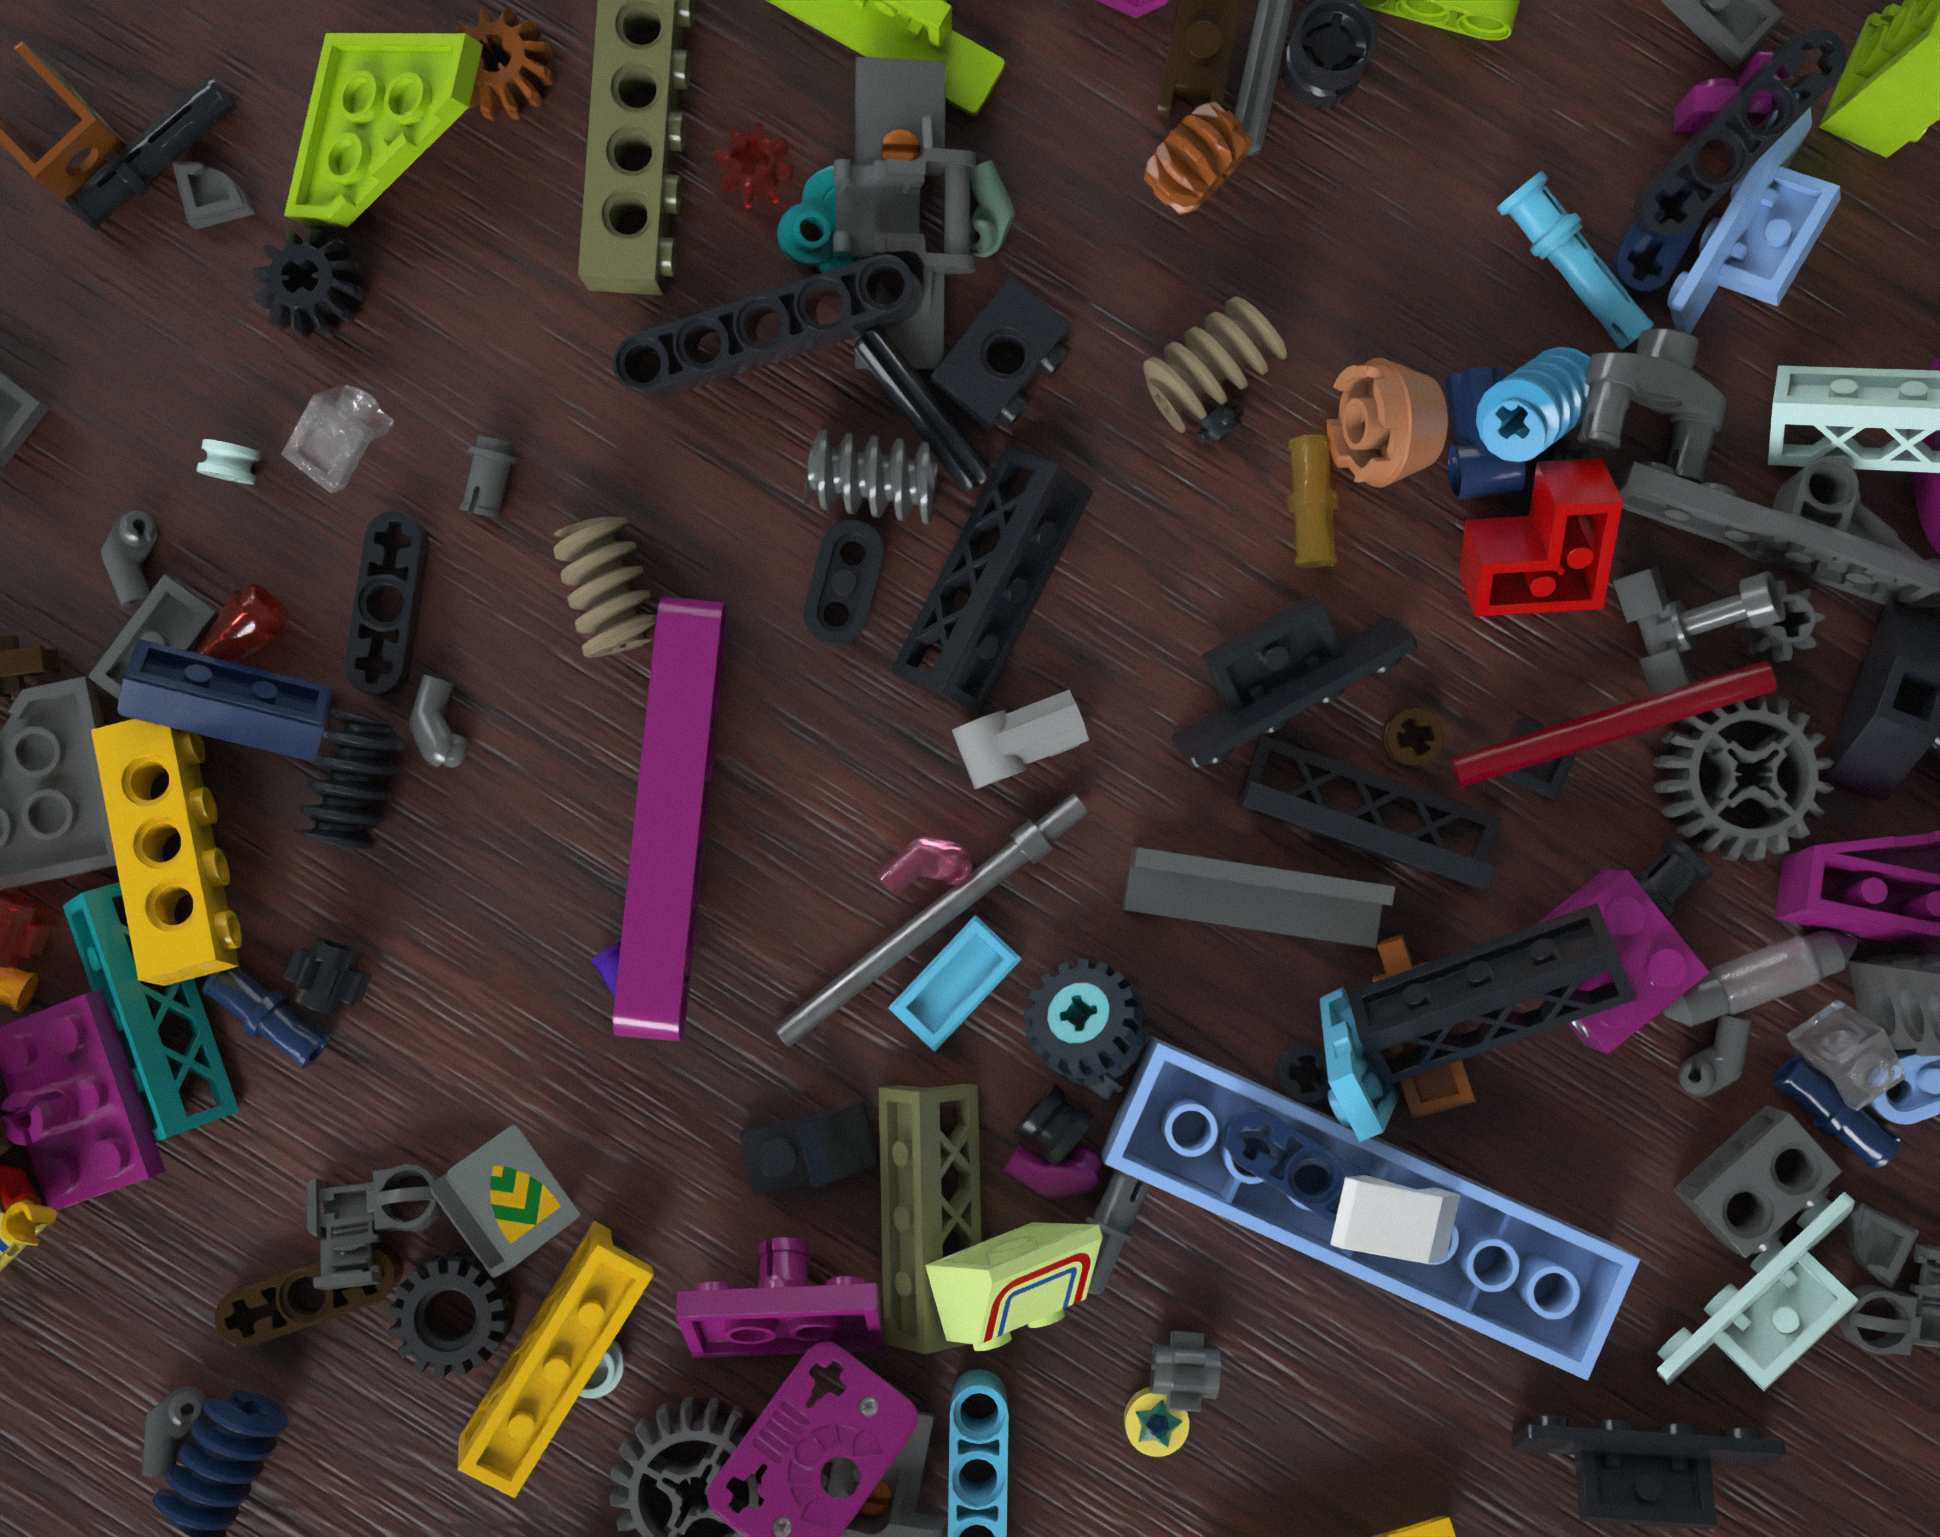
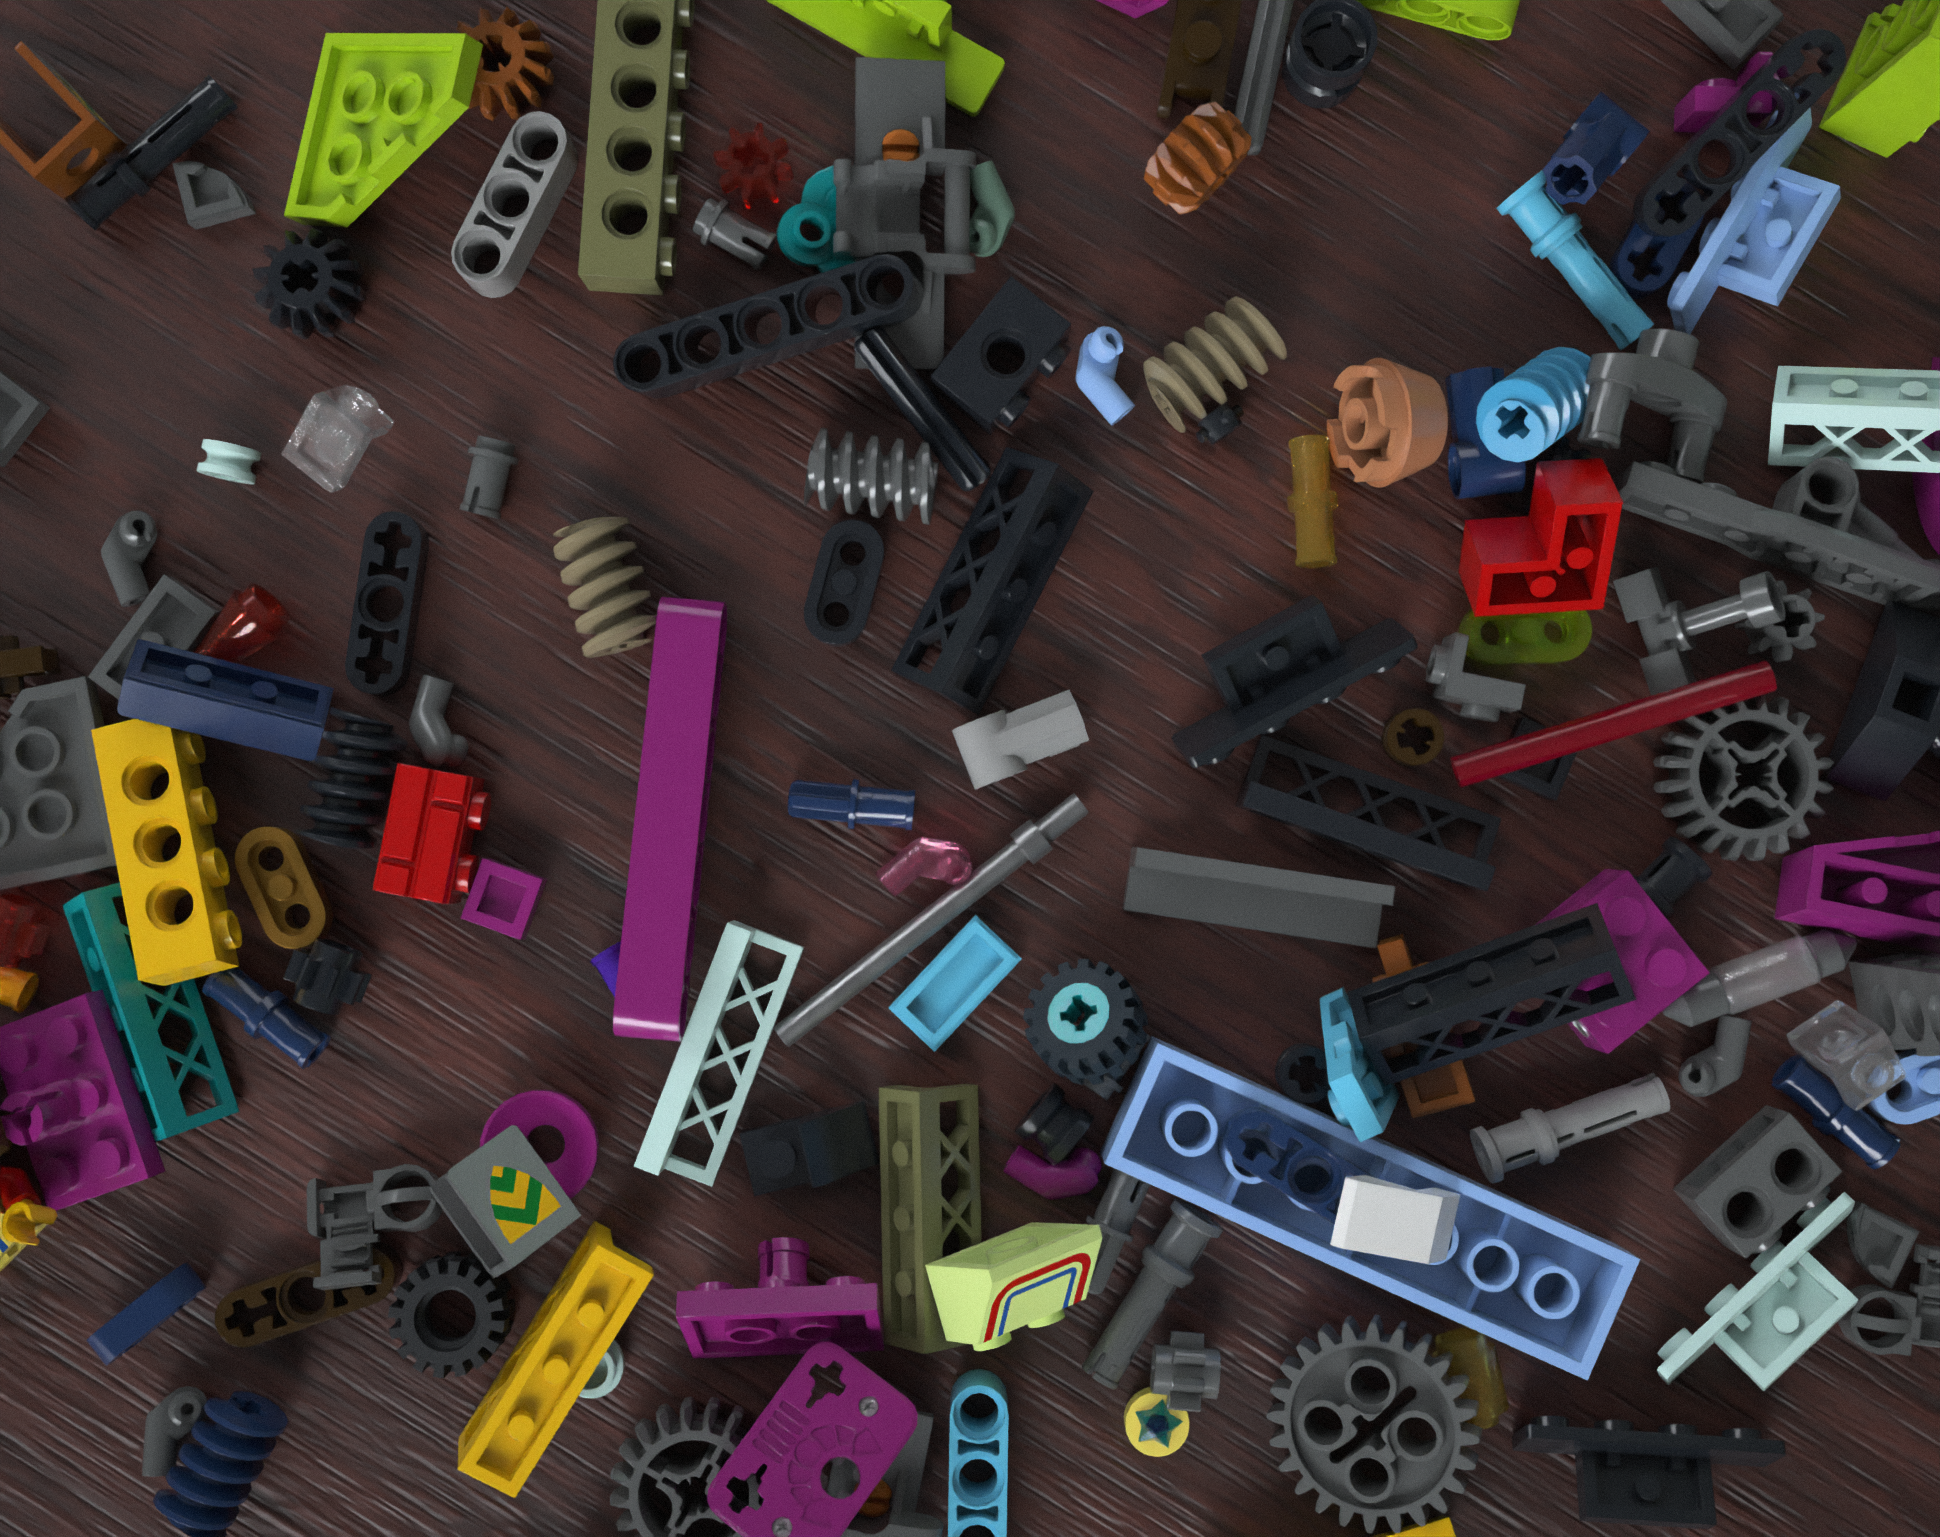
(146, 1313): none -> dark blue beam
(281, 890): none -> pearl gold plate
(431, 834): none -> red brick
(503, 898): none -> magenta plate
(510, 176): none -> light grey beam
(559, 1110): none -> magenta piece
(696, 1047): none -> light aqua fence
(731, 231): none -> dark grey pin
(851, 804): none -> dark blue axle
(1097, 373): none -> light blue arm
(1166, 1267): none -> dark grey pin
(1415, 1467): none -> dark grey gear
(1479, 695): none -> dark grey bracket
(1479, 1360): none -> clear yellow brick
(1524, 639): none -> clear neon green plate
(1542, 1135): none -> light grey pin
(1592, 151): none -> dark blue piece

